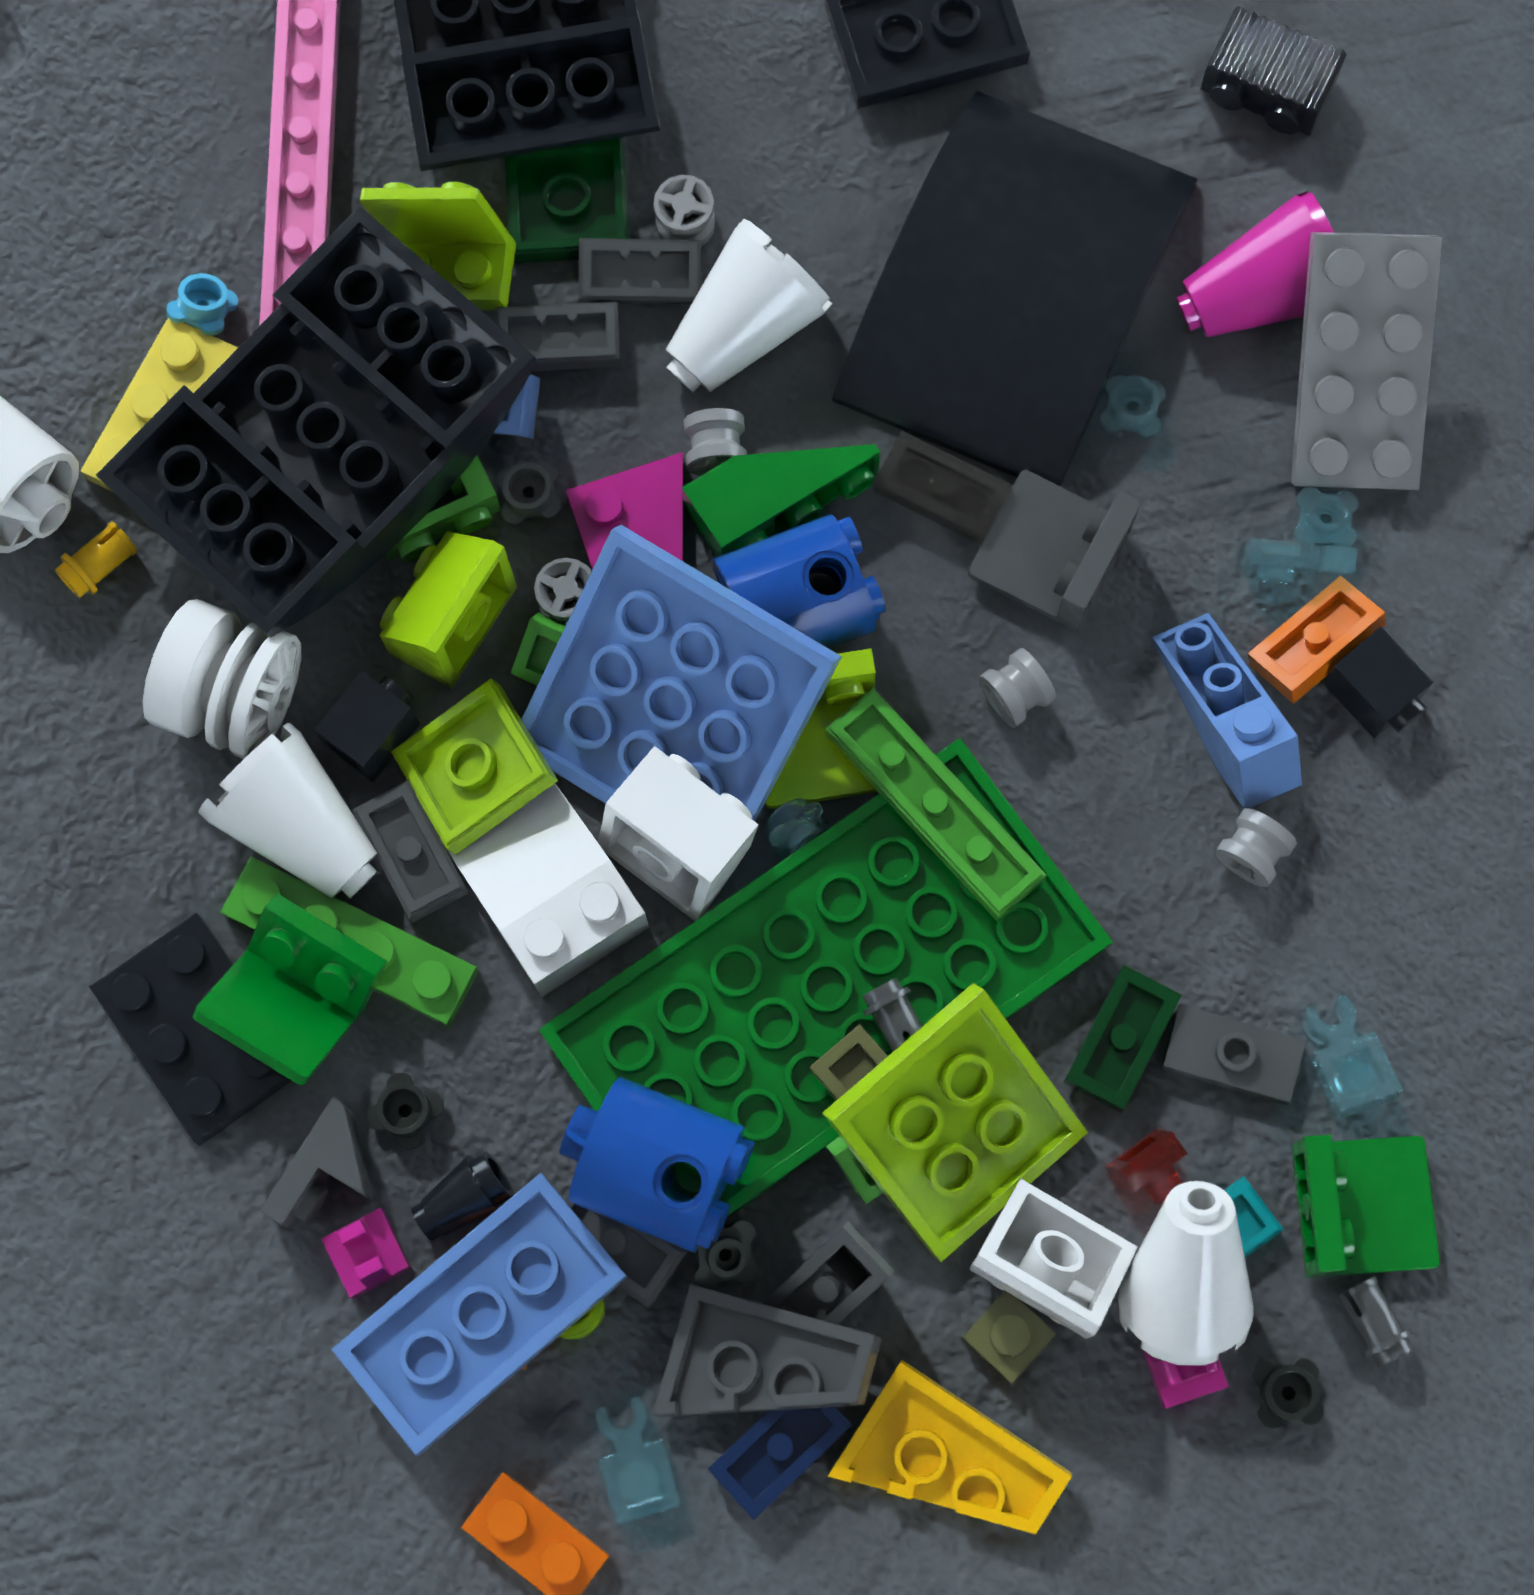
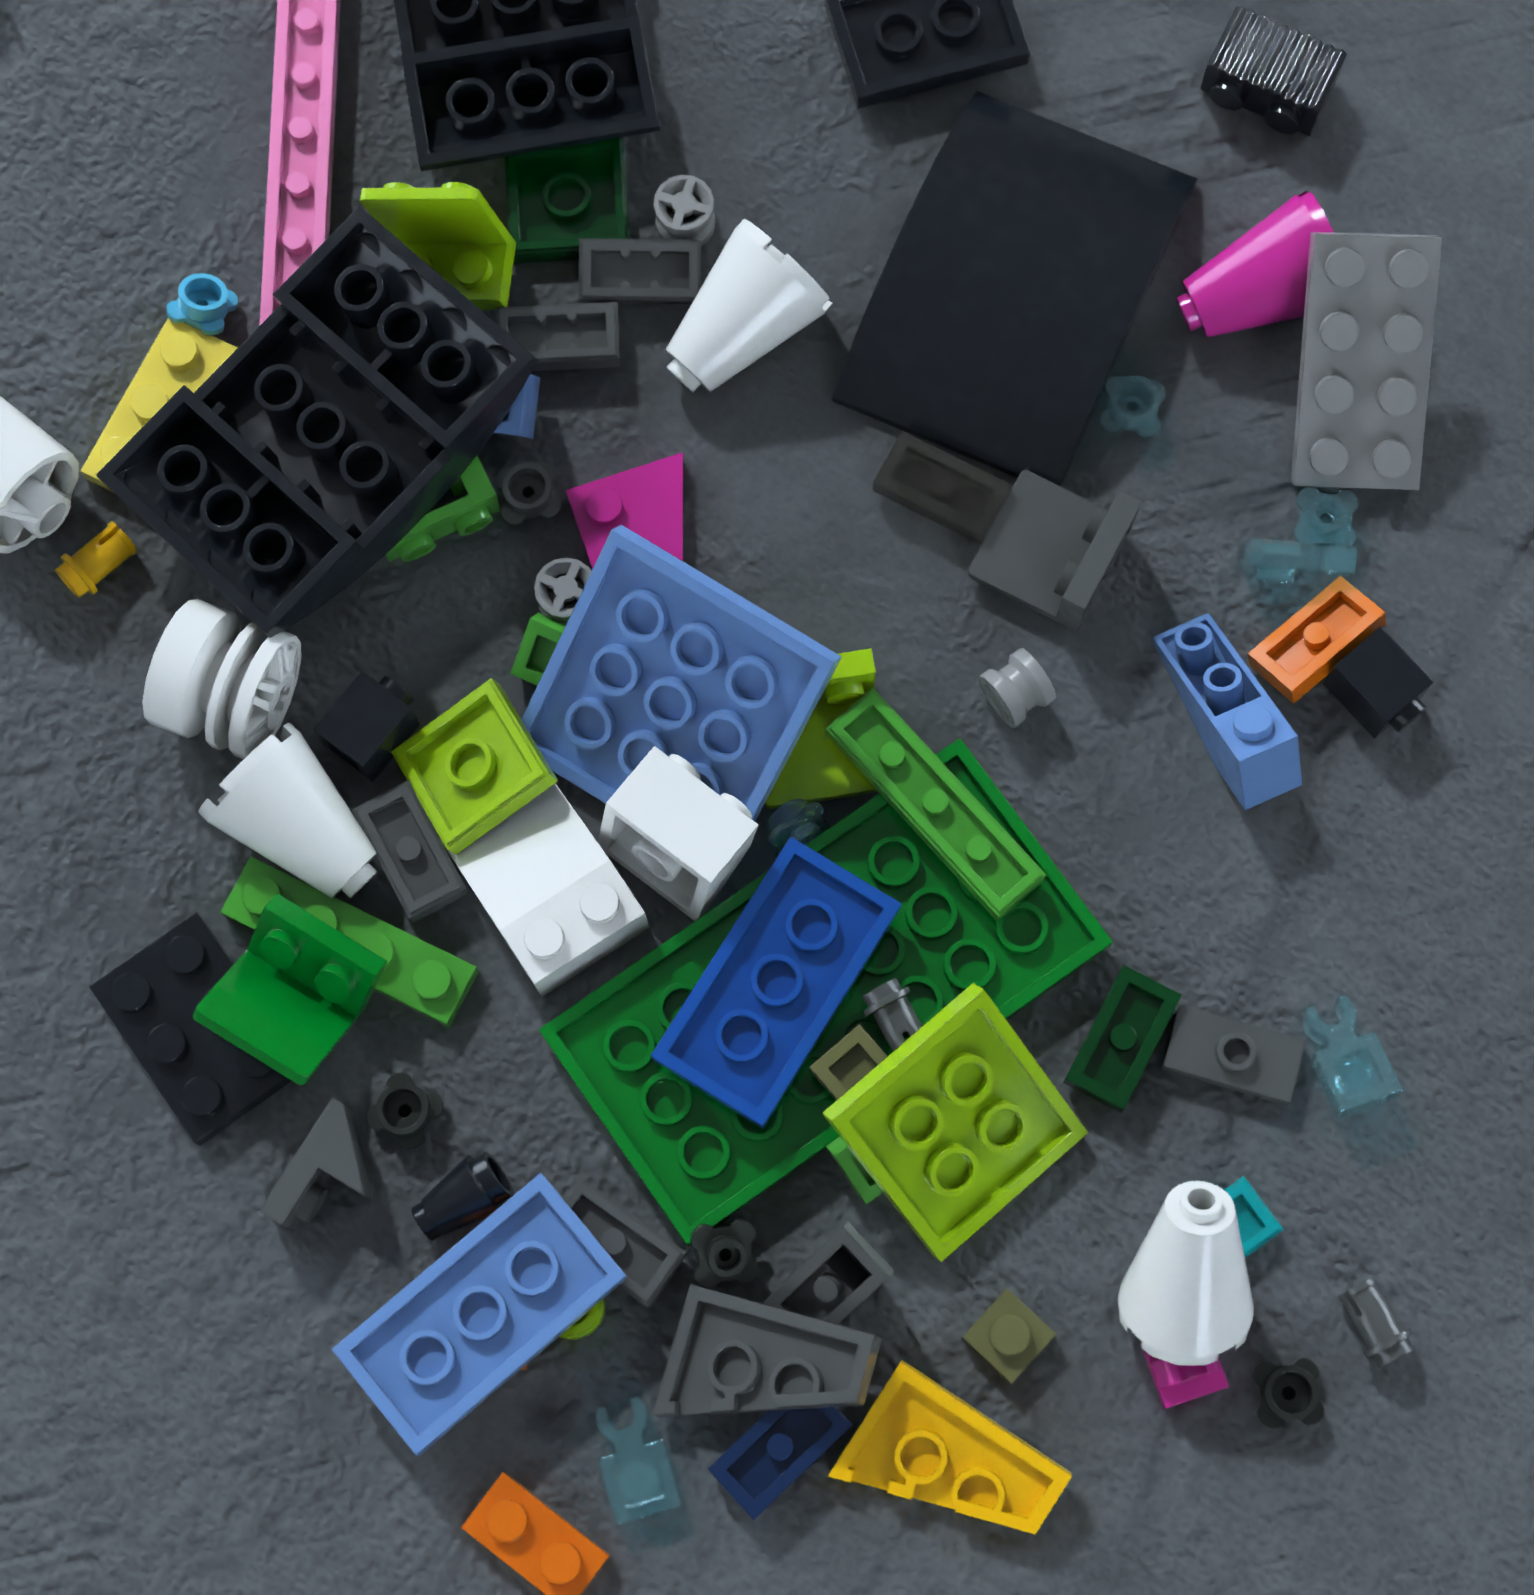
(366, 1253): dark pink tile -> none
(449, 606): lime slope -> none
(631, 1159): blue cylinder -> none
(713, 438): light grey wheel -> none
(773, 491): green slope -> none
(776, 982): none -> blue plate
(777, 575): blue cylinder -> none
(1054, 1259): white slope -> none
(1149, 1165): clear red tile -> none
(1256, 847): light grey wheel -> none
(1364, 1205): green bracket -> none

